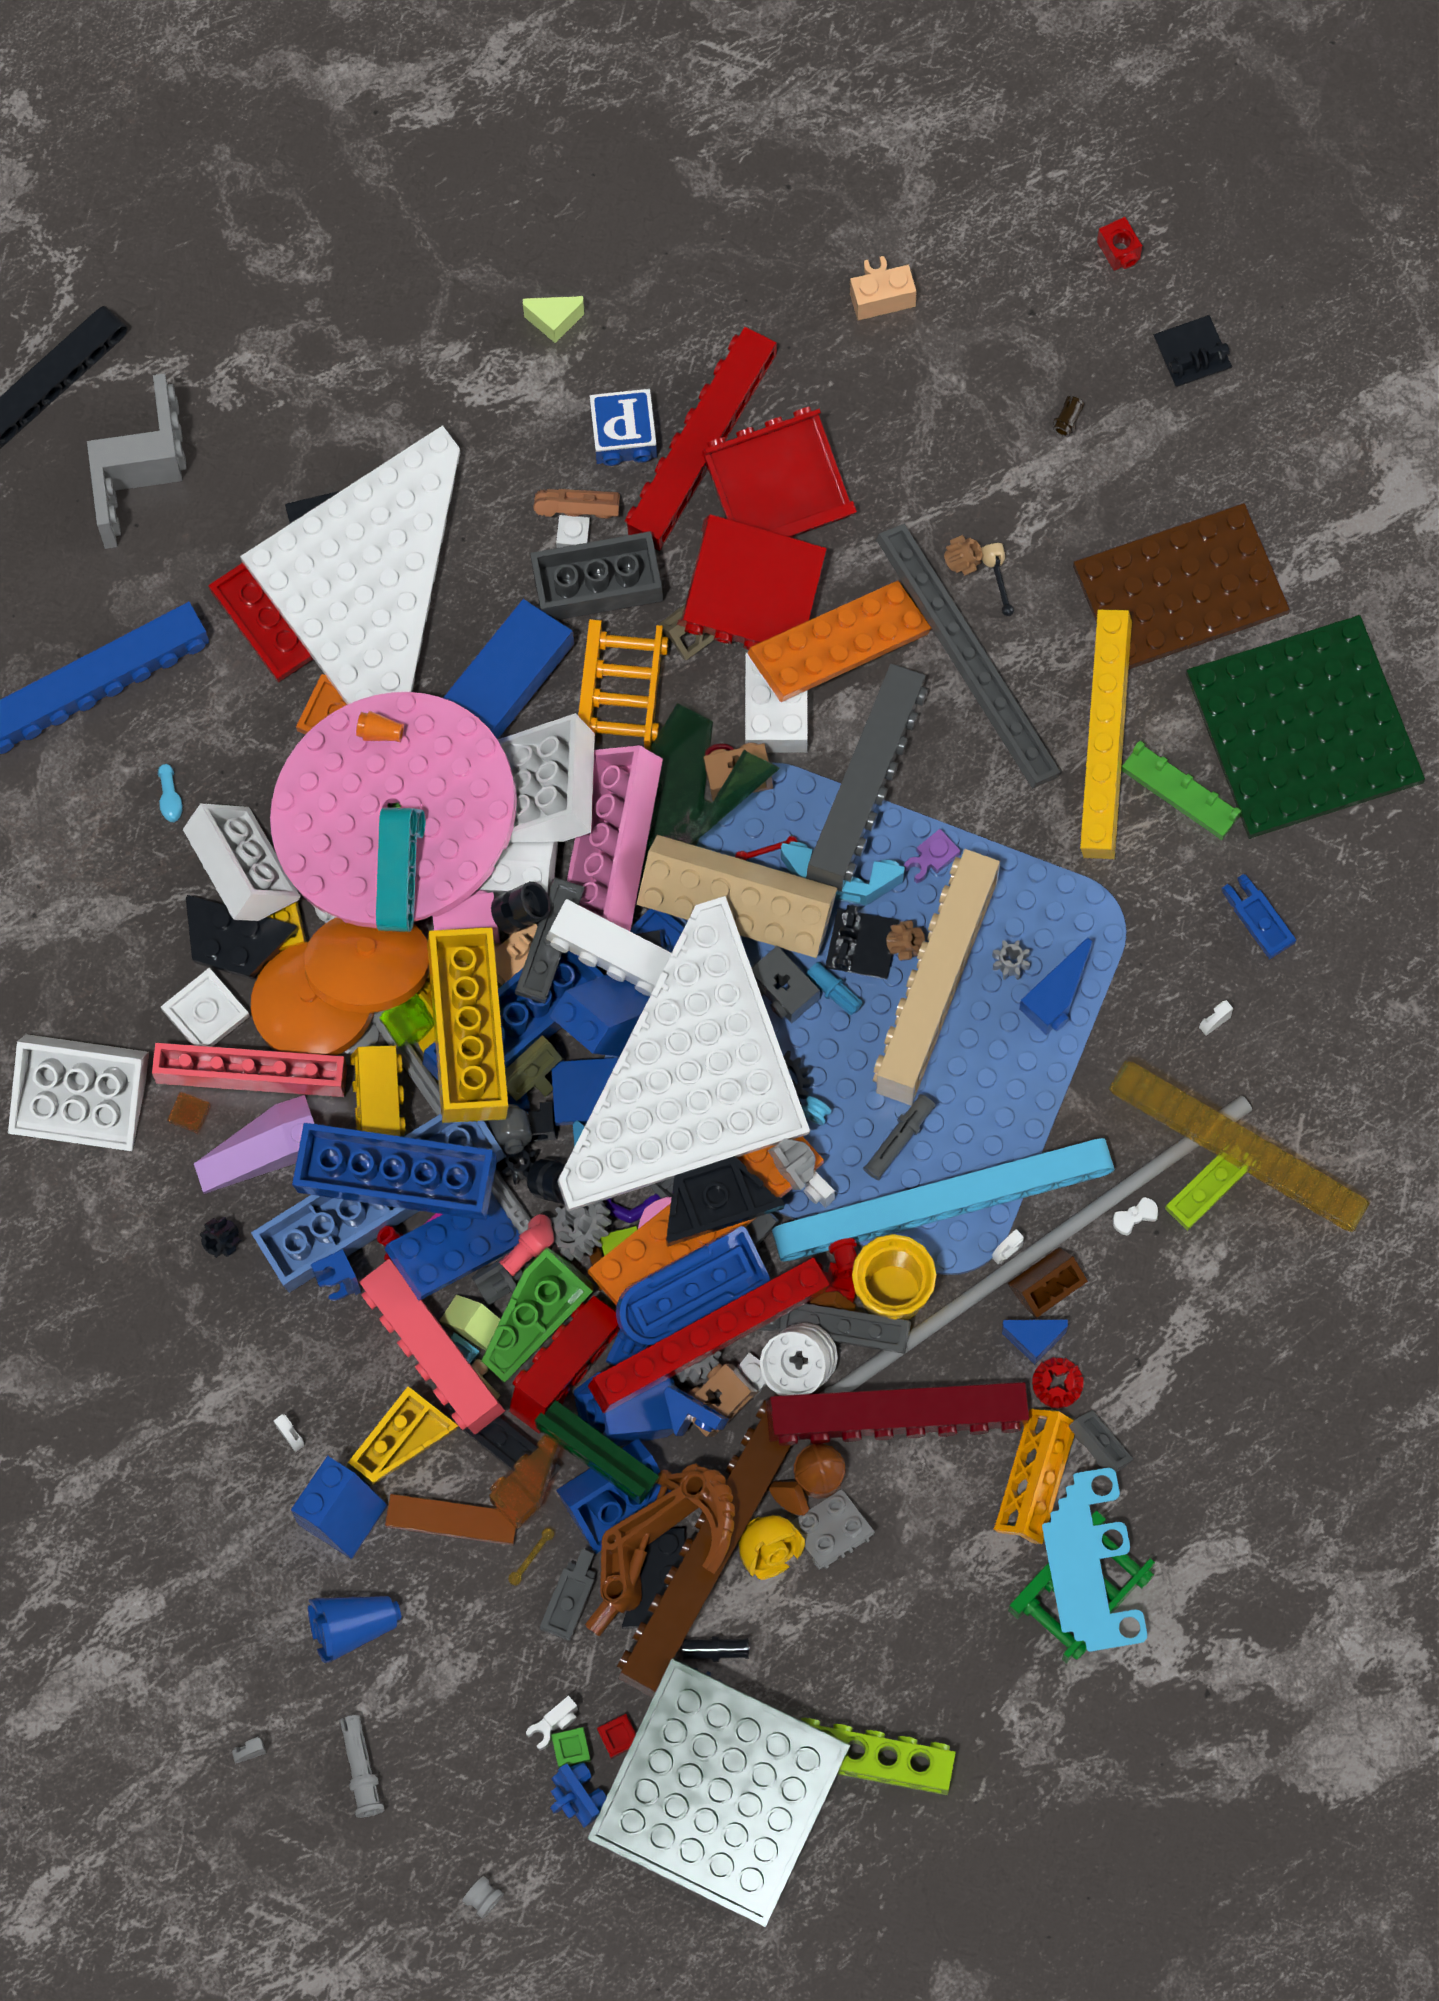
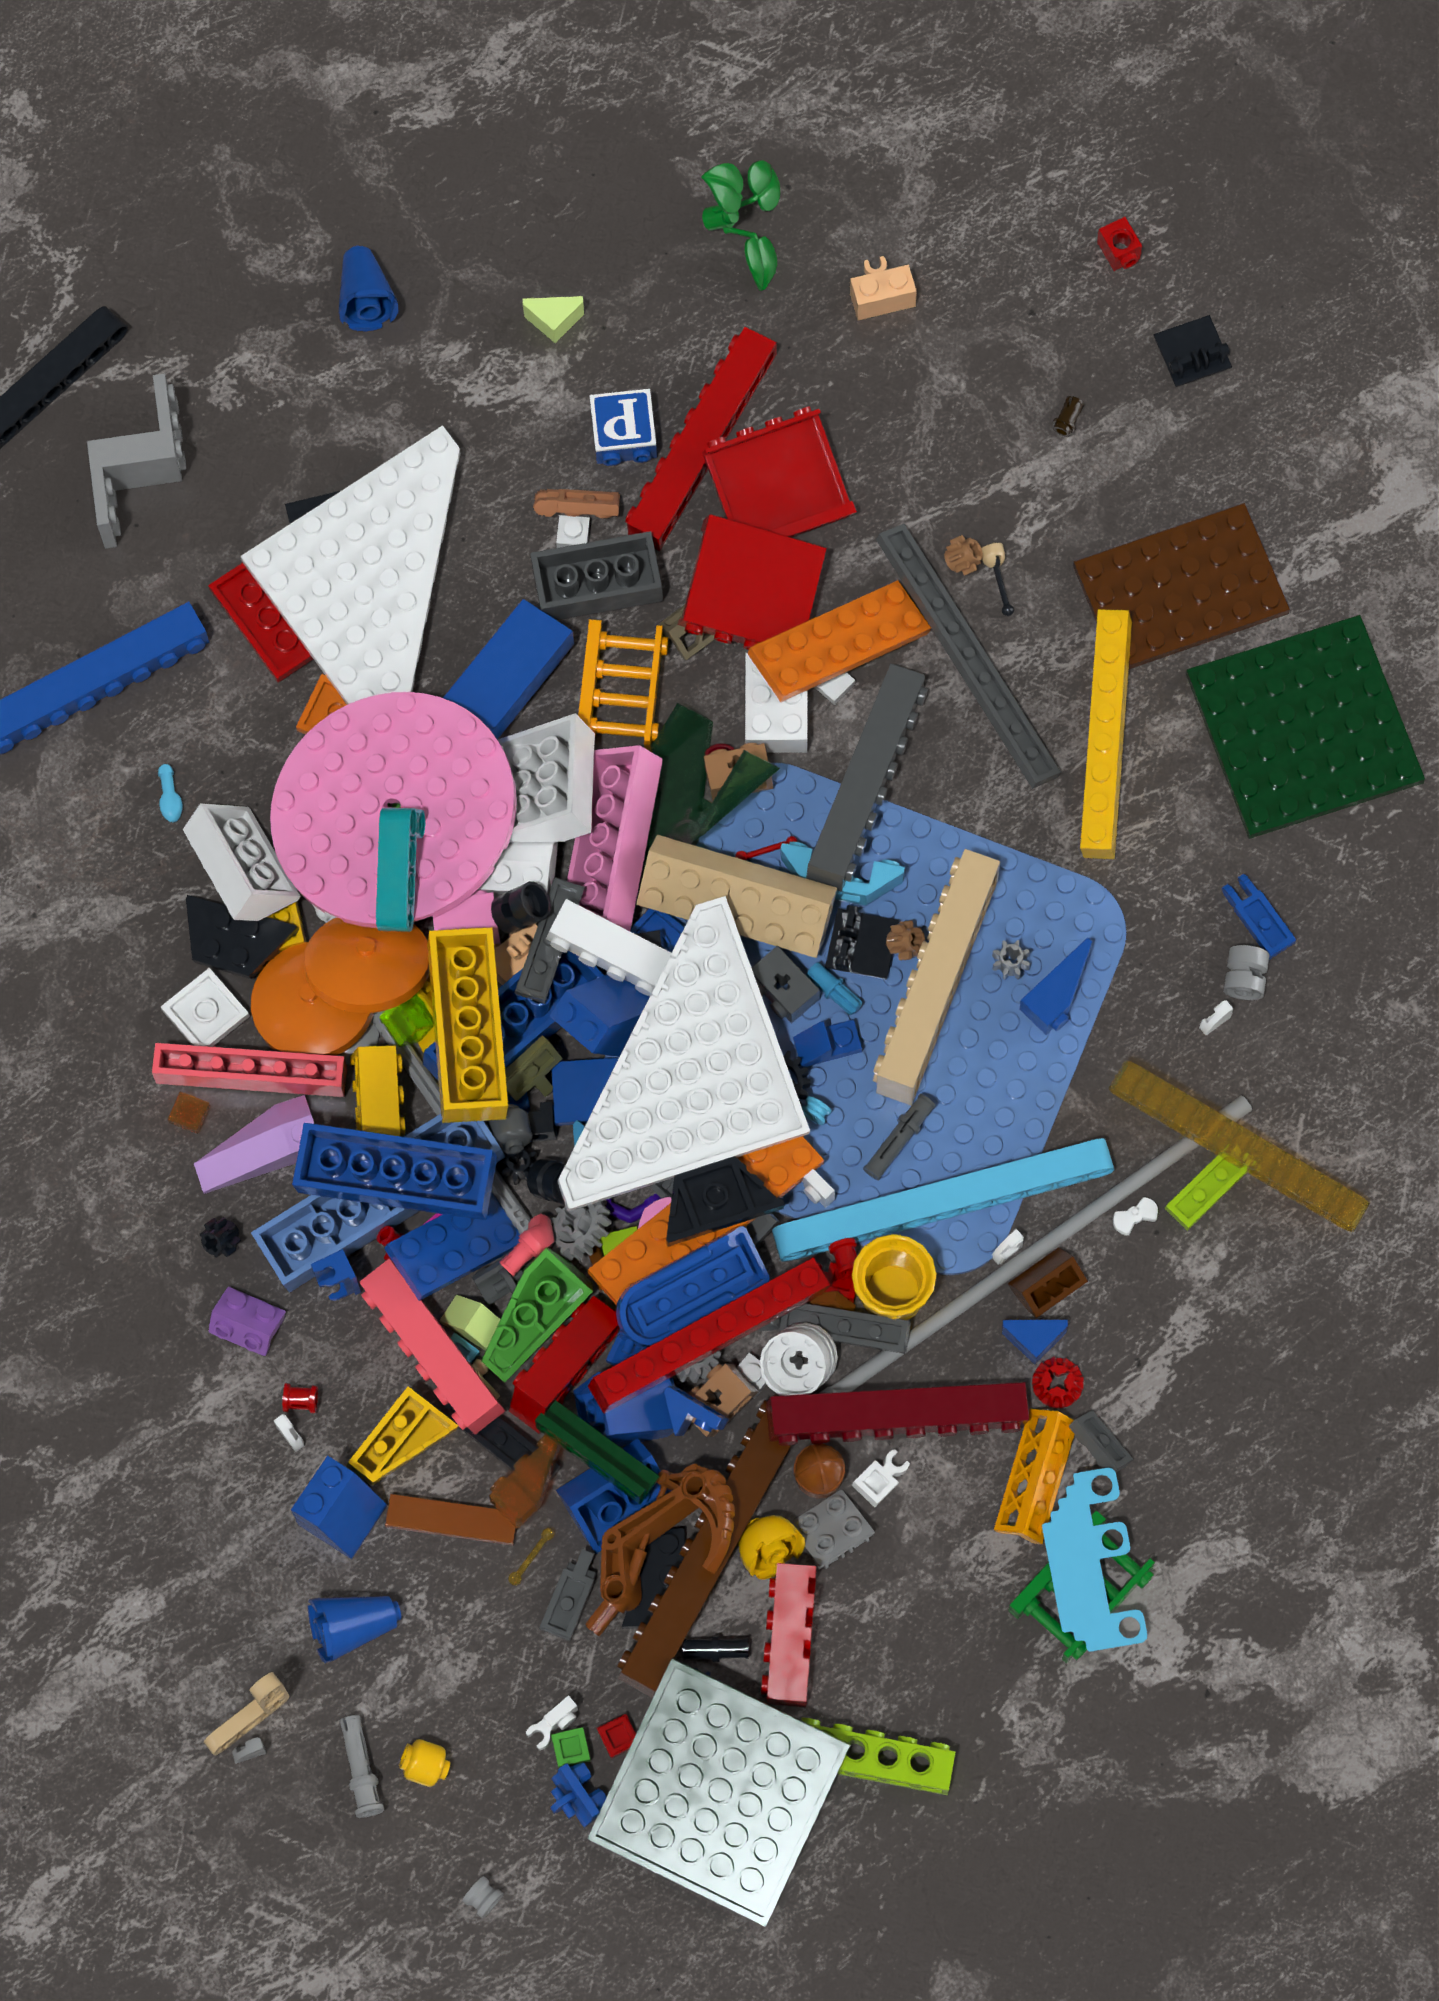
(77, 1092): white slope -> none
(245, 1321): none -> medium lavender bracket
(268, 1697): none -> tan beam
(300, 1398): none -> red bush
(365, 292): none -> blue cone
(378, 728): orange cone -> none
(424, 1763): none -> yellow head
(726, 187): none -> green plant
(790, 1497): dark orange tile -> none
(791, 1635): none -> wedge
(794, 1162): light grey piece -> none
(827, 1043): none -> blue slope
(836, 687): none -> white tile
(878, 1480): none -> white plate
(934, 853): medium lavender plate -> none
(1180, 791): bright green hinge -> none
(1246, 974): none -> light grey wheel

